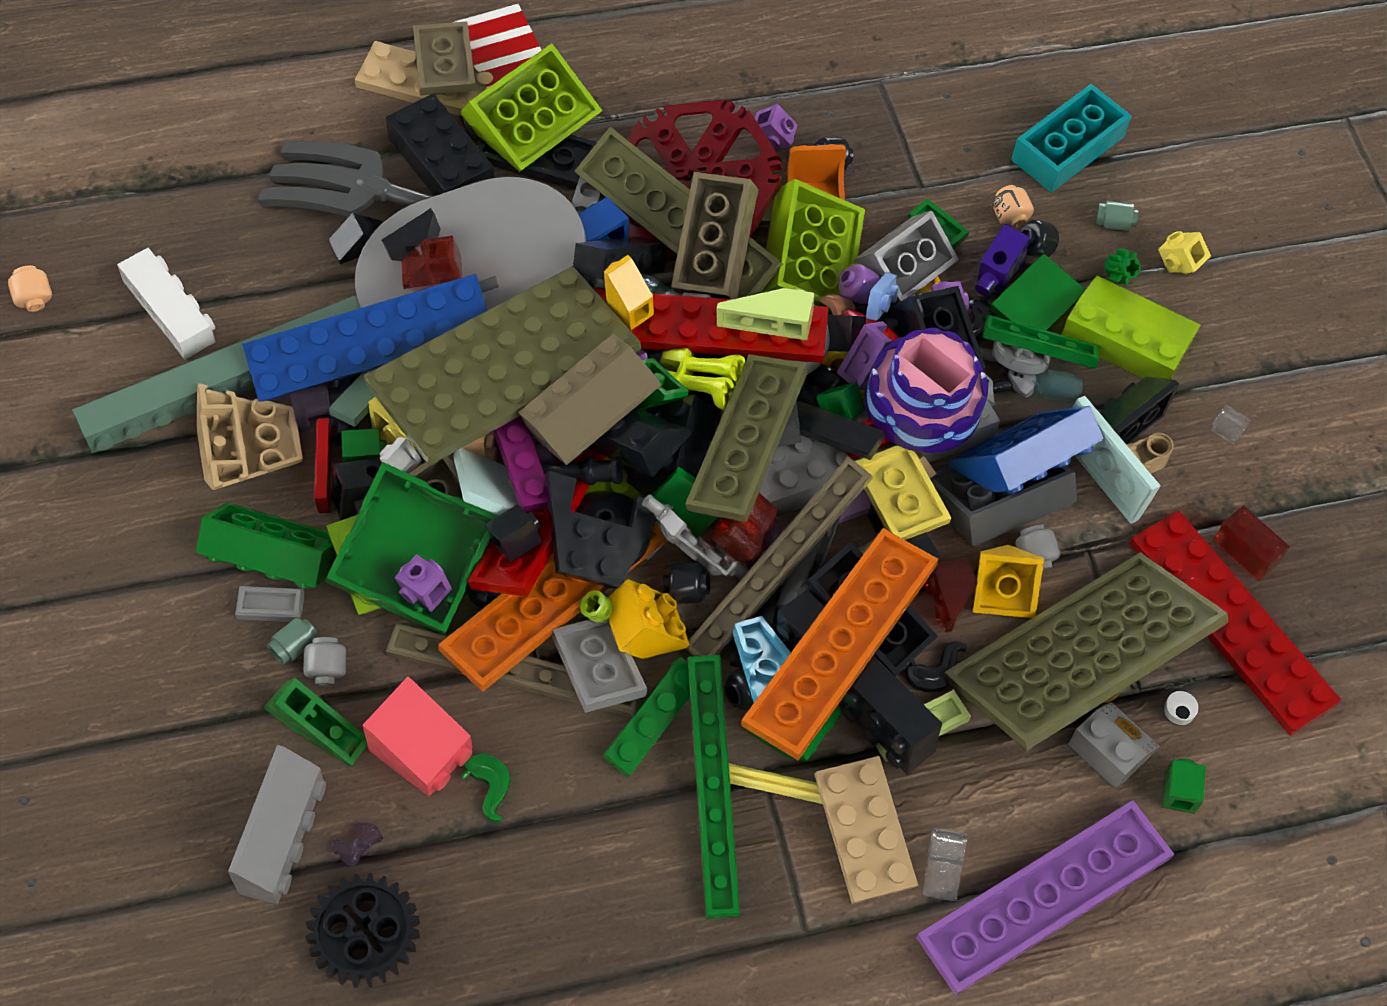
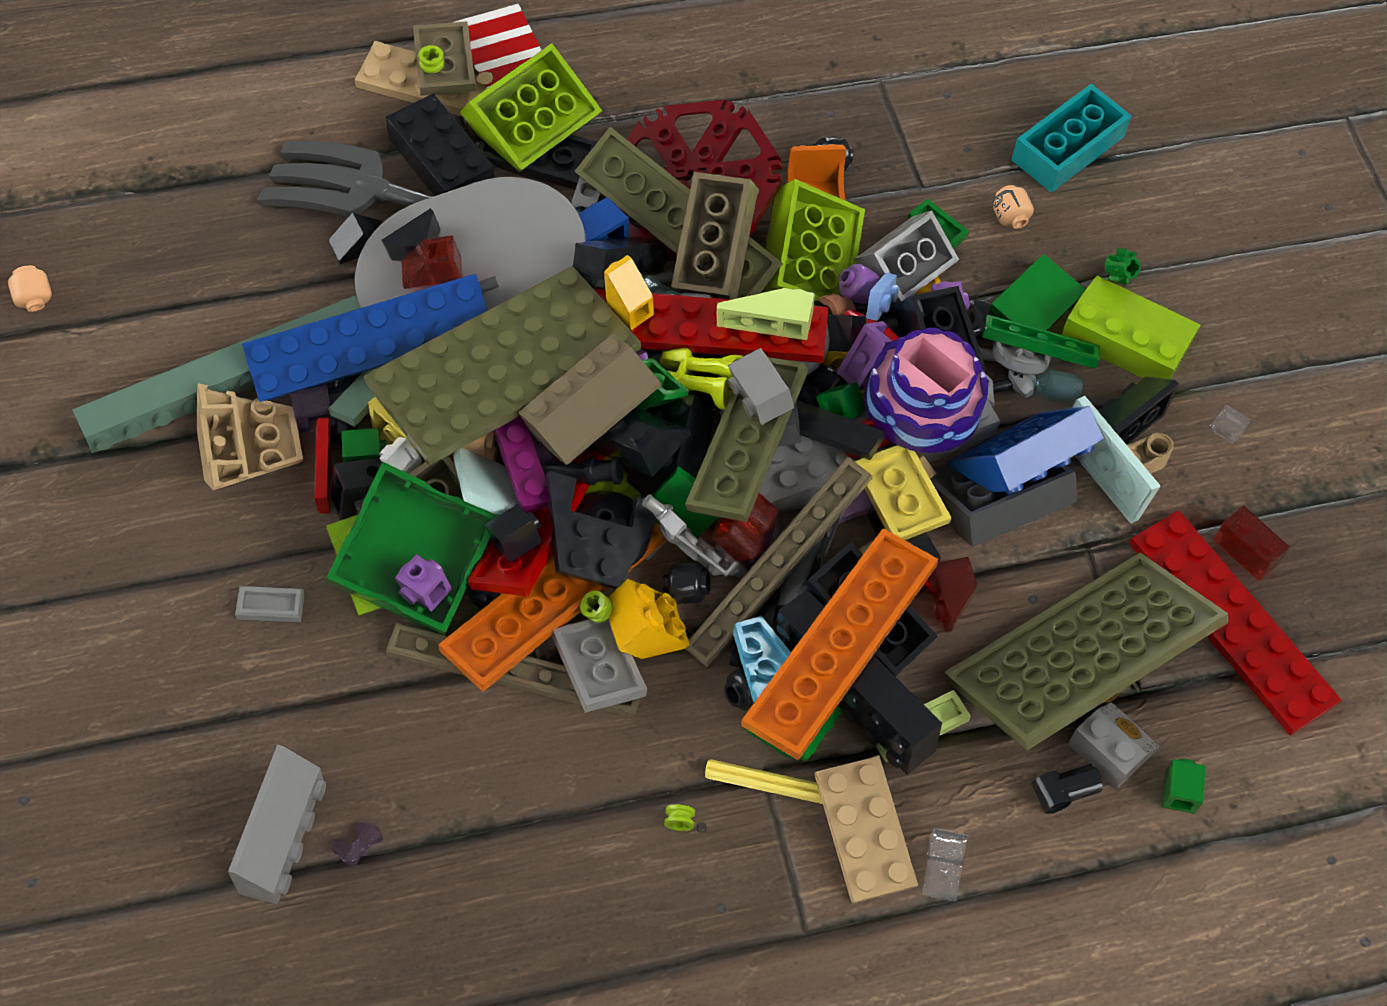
(167, 303): white brick -> none
(266, 544): green slope -> none
(291, 640): sand green brick -> none
(316, 721): green slope -> none
(324, 660): light grey head -> none
(336, 949): black gear -> none
(417, 738): coral slope -> none
(426, 54): none -> lime bush
(494, 773): green piece -> none
(650, 719): green plate -> none
(679, 817): none -> lime bush
(713, 788): green tile -> none
(760, 386): none -> light grey brick
(777, 126): medium lavender brick -> none
(933, 679): black piece -> none
(1002, 261): dark purple torso -> none
(1008, 582): yellow slope -> none
(1039, 542): light grey head -> none
(1043, 237): black head -> none
(1044, 897): medium lavender plate -> none
(1059, 790): none -> black piece
(1116, 215): sand green brick -> none
(1181, 708): white tile -> none
(1184, 252): light yellow brick -> none

